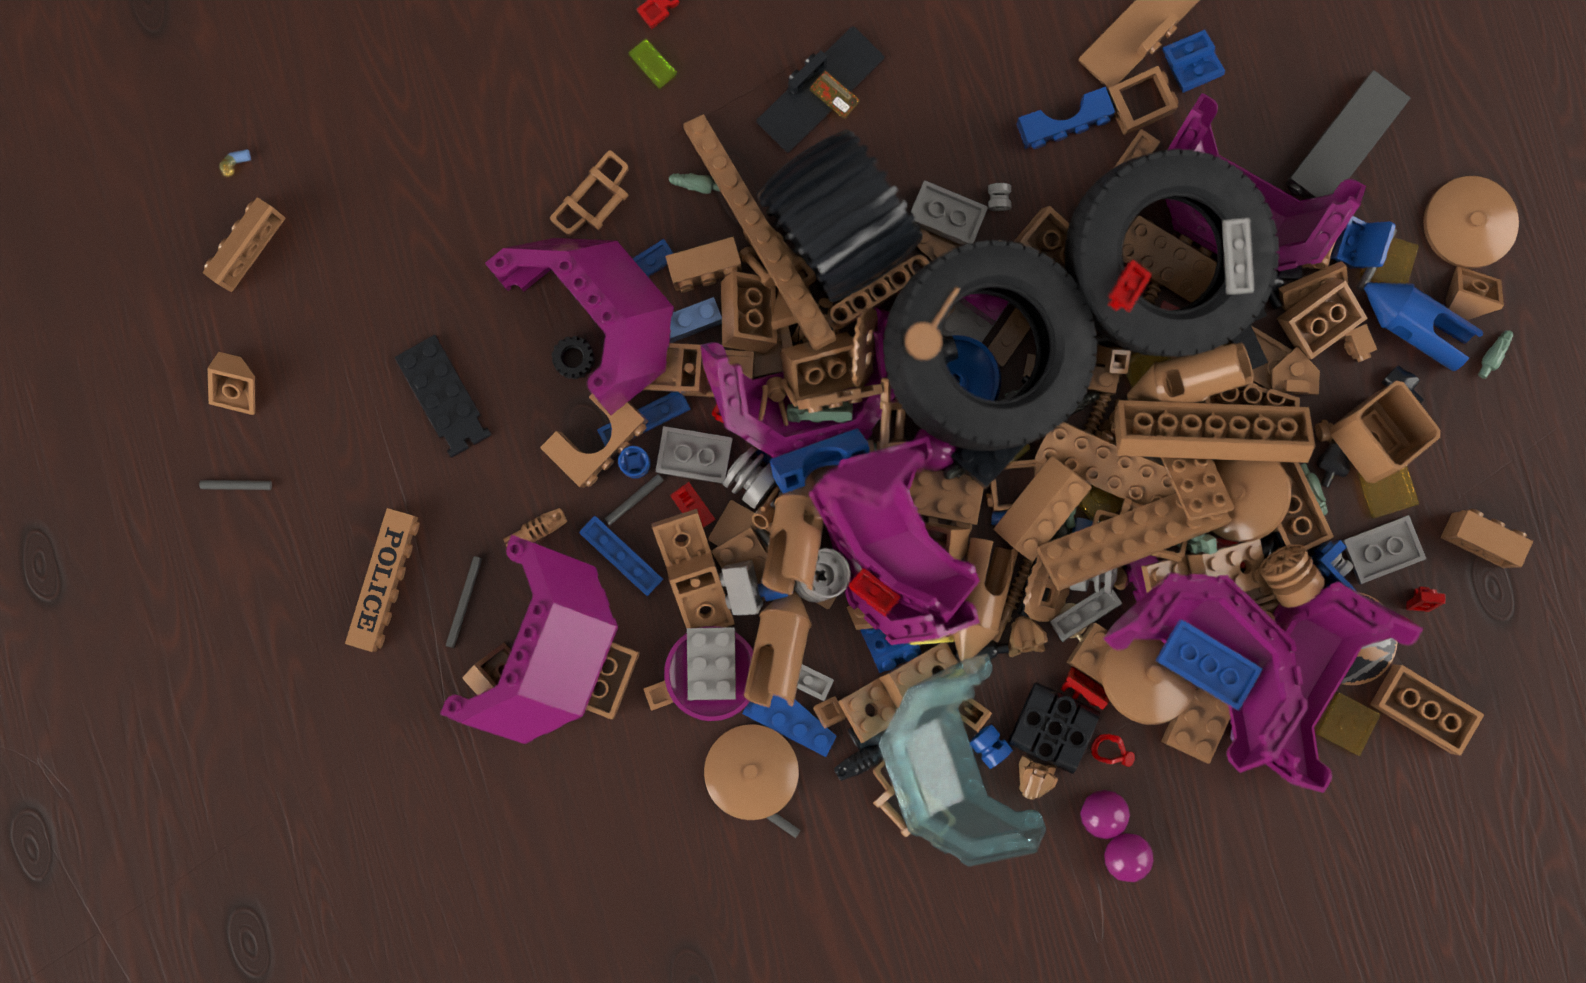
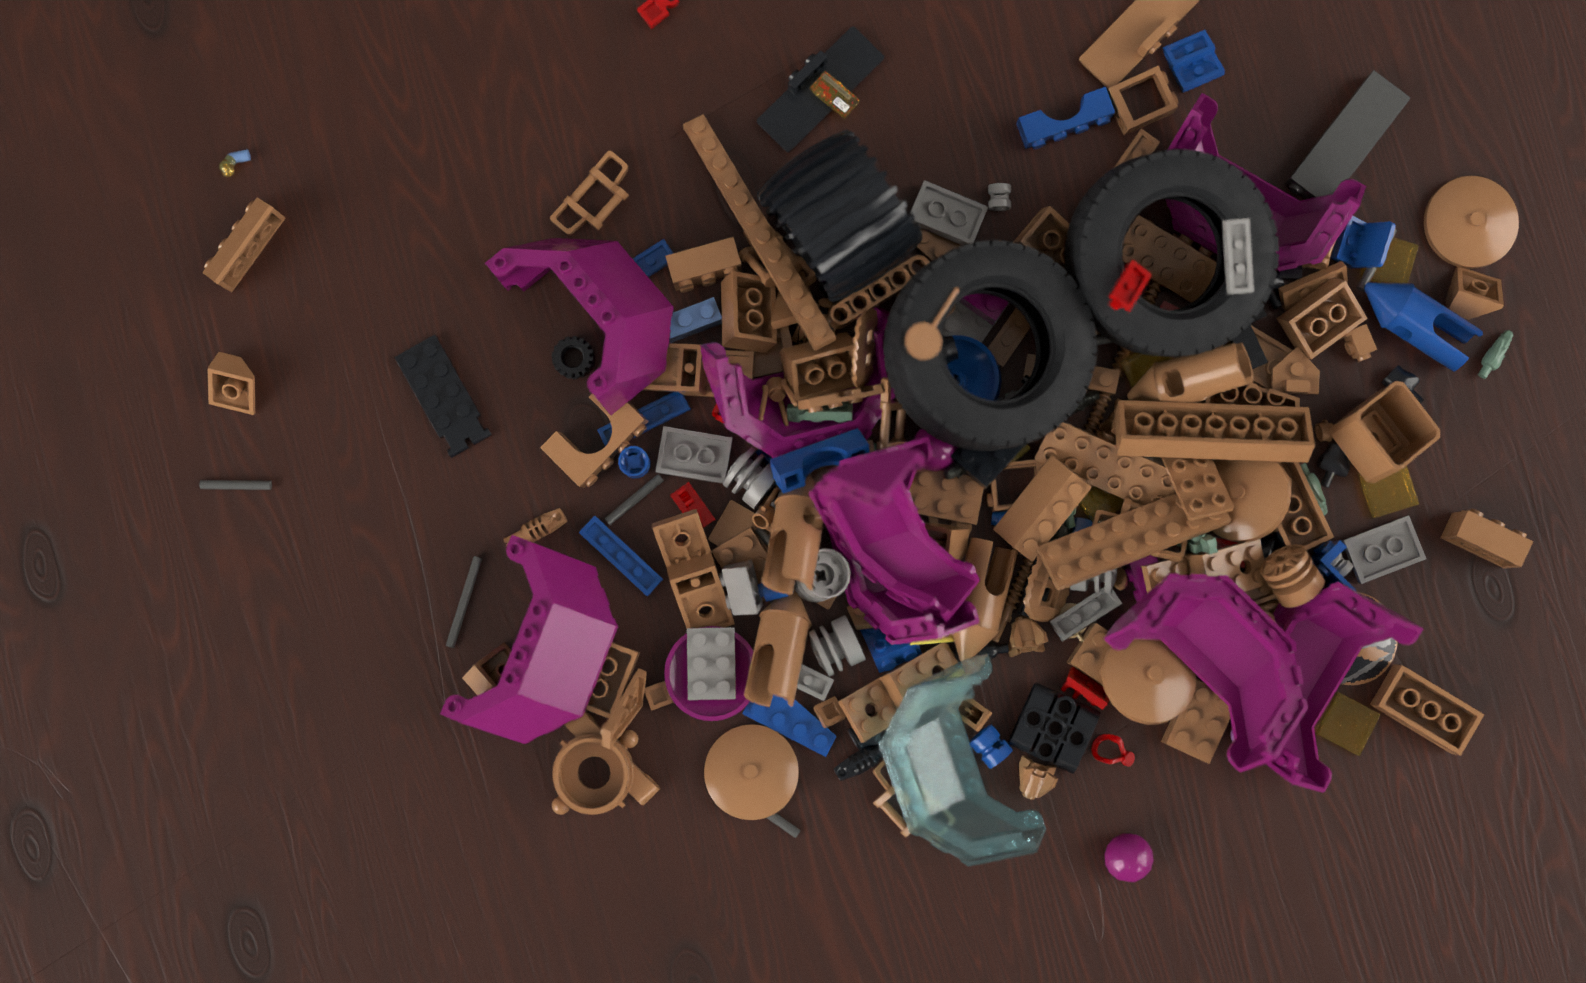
(382, 580): medium nougat brick -> none
(624, 775): none -> medium nougat piece
(625, 711): none -> medium nougat wing
(652, 63): clear neon green tile -> none
(698, 183): sand green piece -> none
(836, 645): none -> light grey wheel
(874, 592): red plate -> none
(1105, 814): magenta piece -> none
(1114, 358): medium nougat leg -> none
(1209, 664): blue plate -> none
(1425, 600): red plate -> none

